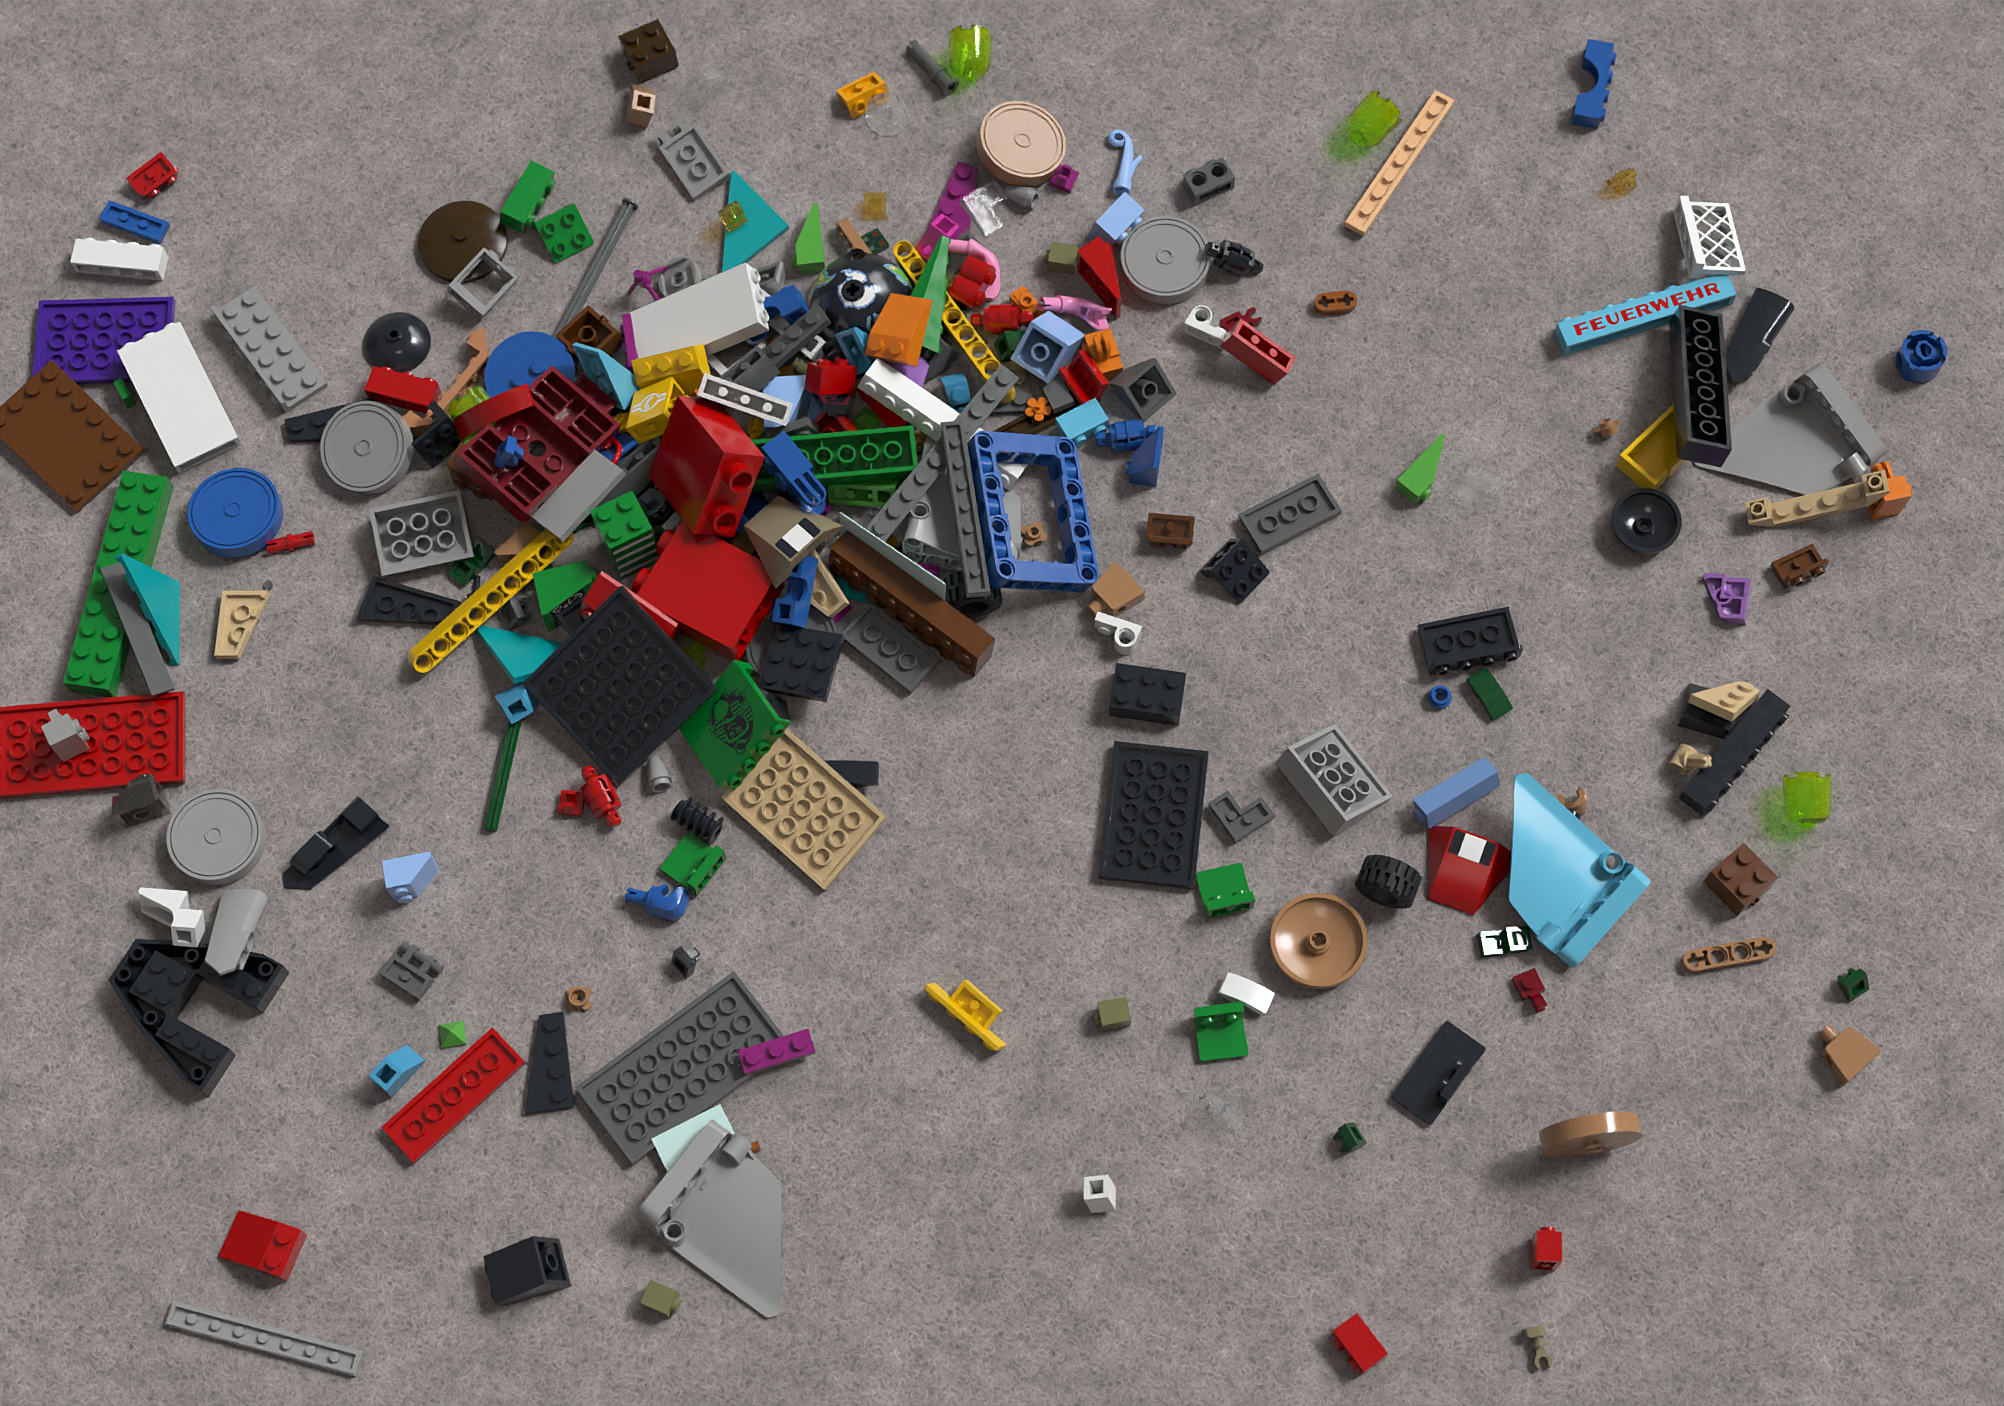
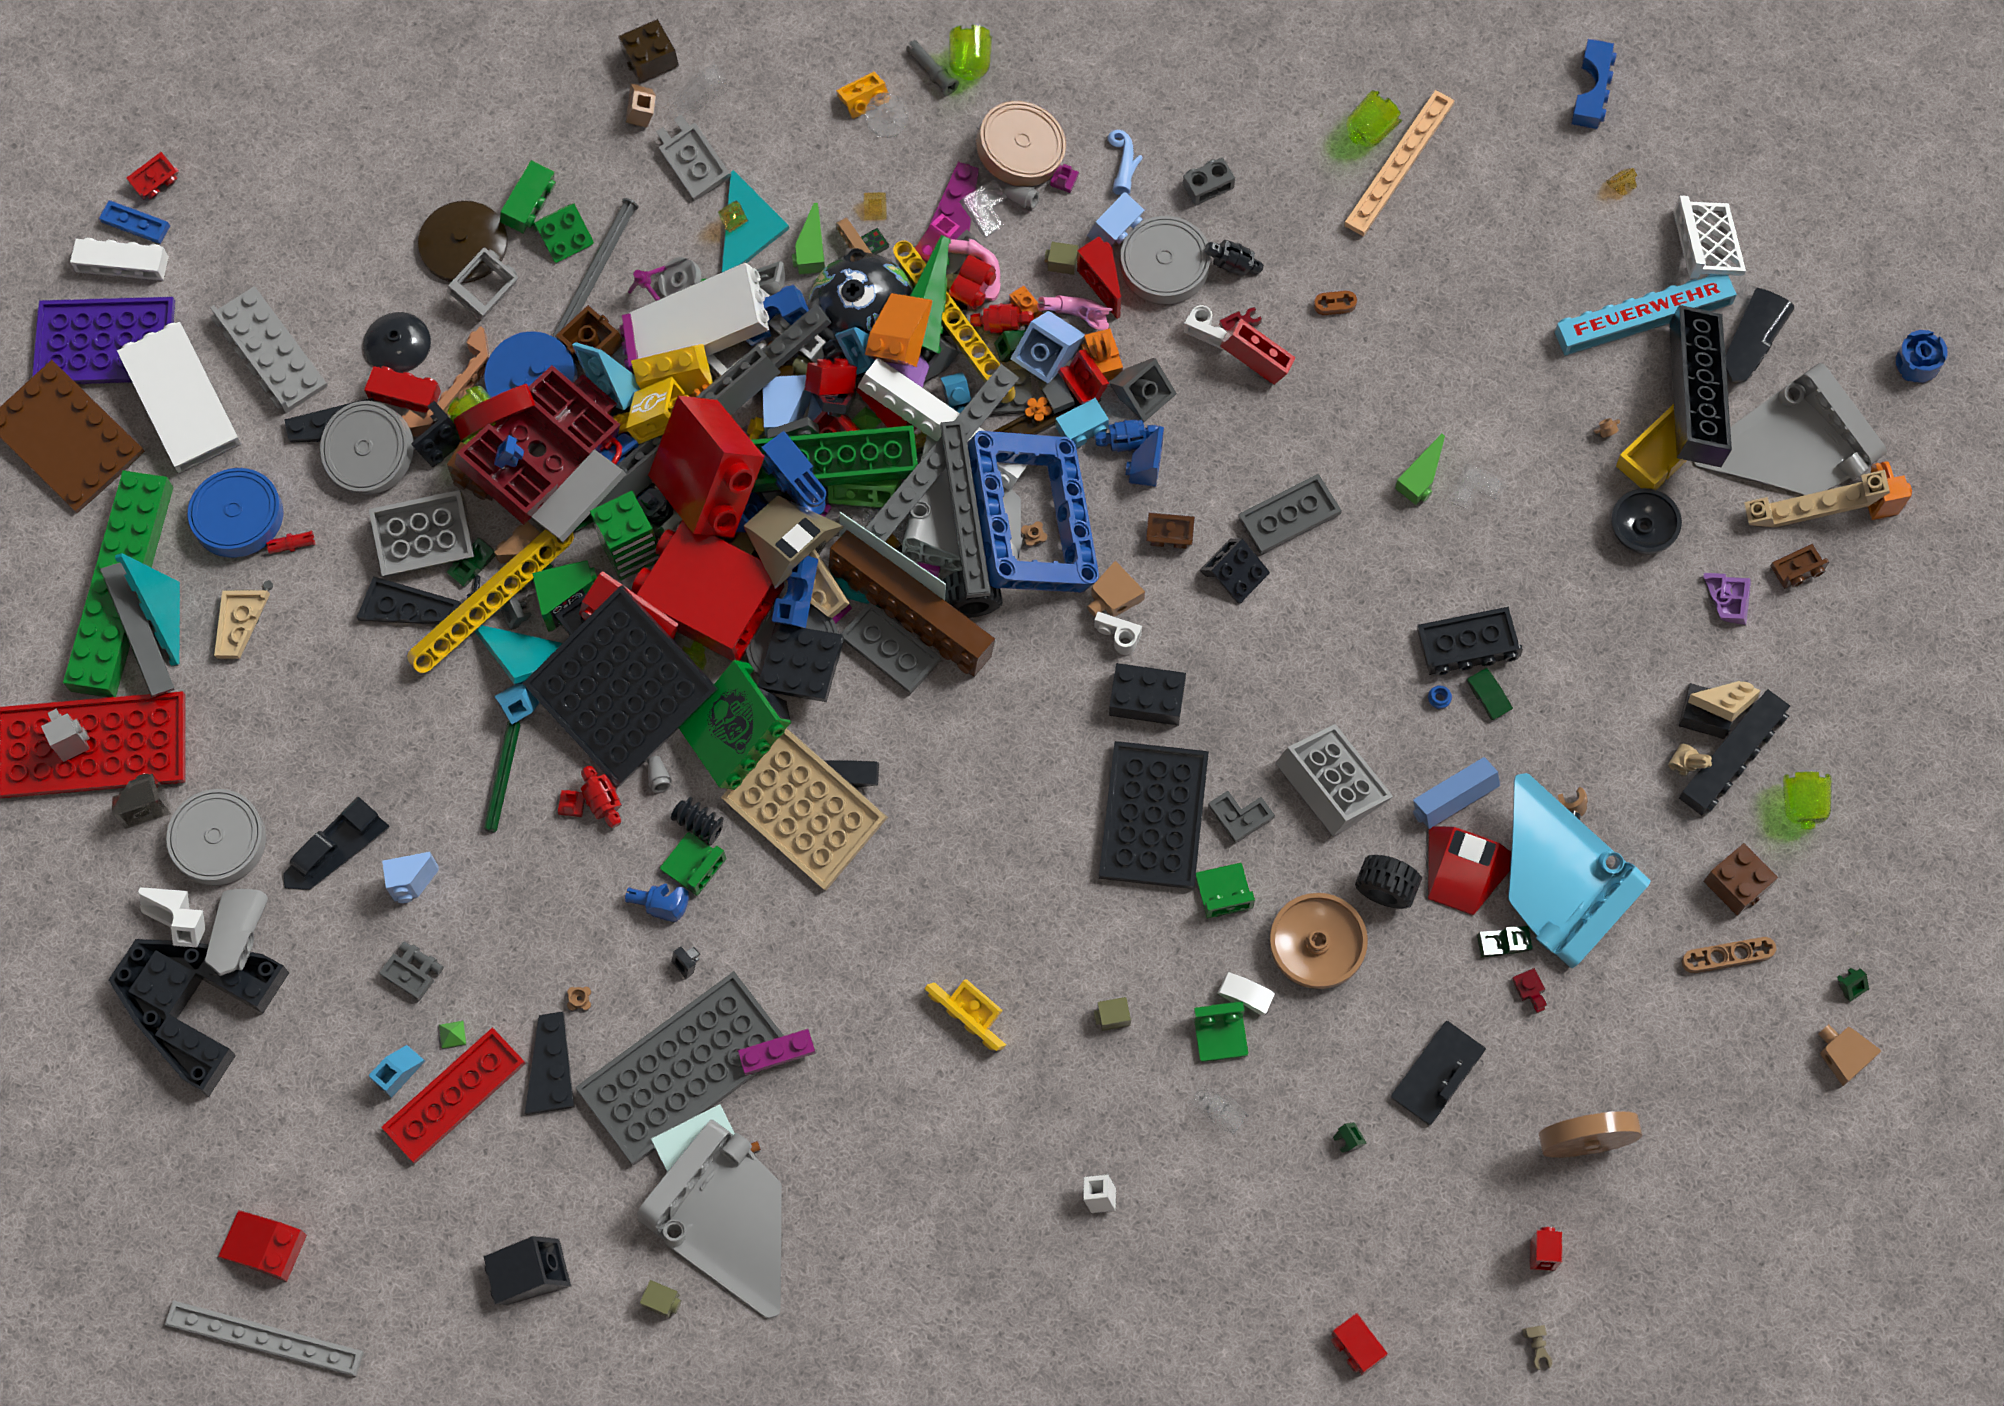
(124, 393): green tile -> none
(745, 399): white brick -> none

